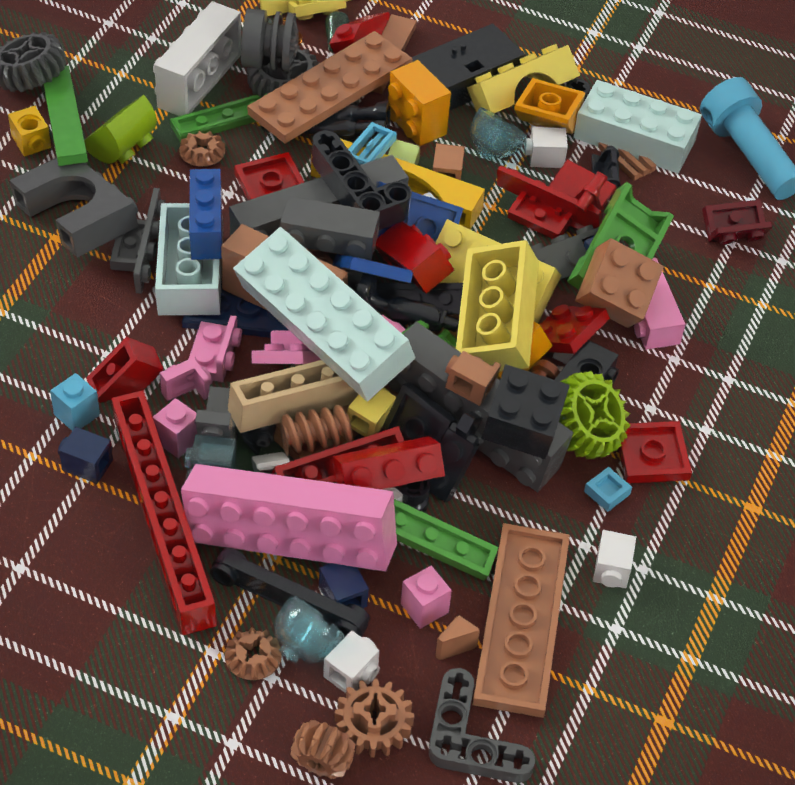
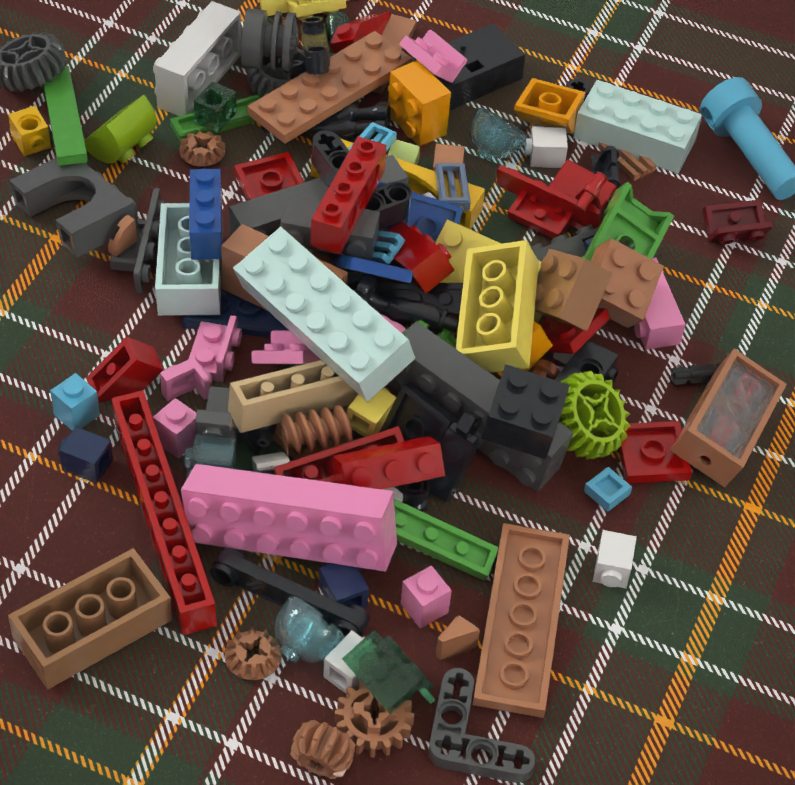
(90, 618): none -> medium nougat brick
(124, 237): none -> nougat tile
(215, 106): none -> clear green brick
(315, 45): none -> black piece
(348, 195): none -> red brick
(385, 243): none -> medium azure tile
(387, 671): none -> clear green bracket
(435, 55): none -> bright pink bracket
(453, 199): none -> sand blue tile
(471, 377): nougat brick -> none
(498, 91): light yellow arch -> none
(570, 288): none -> medium nougat brick
(694, 374): none -> black axle
(729, 418): none -> brick

